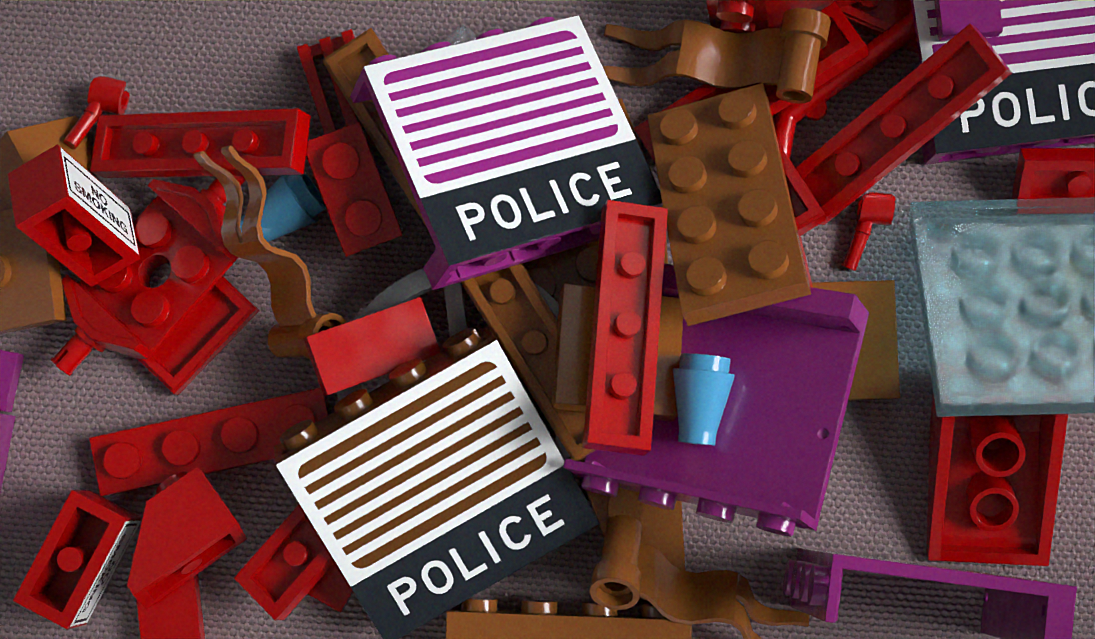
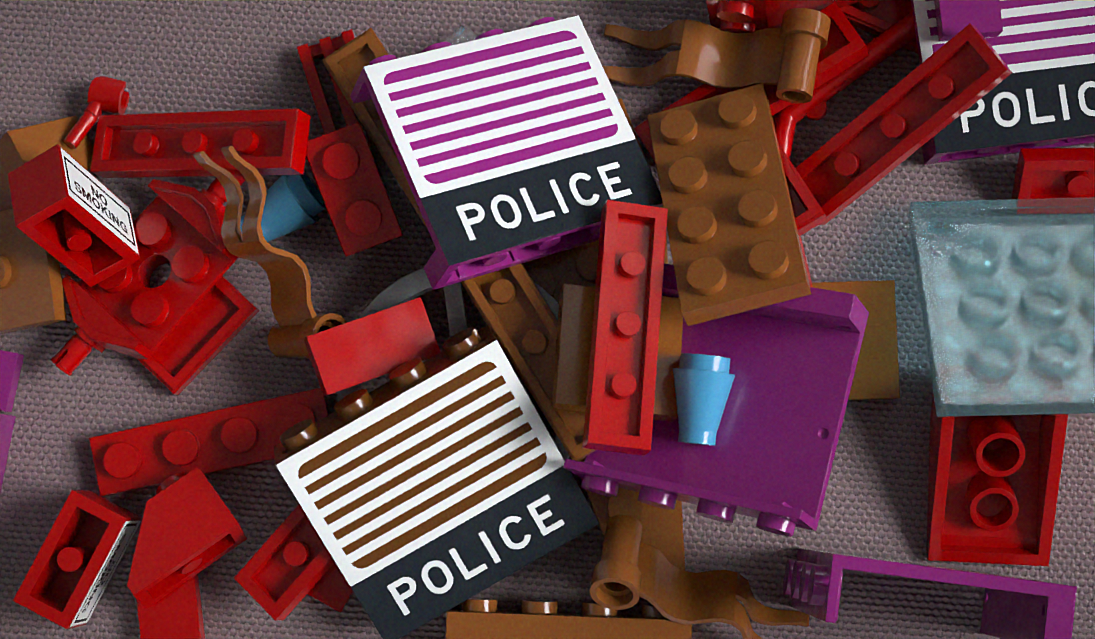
(871, 209): red hand -> none

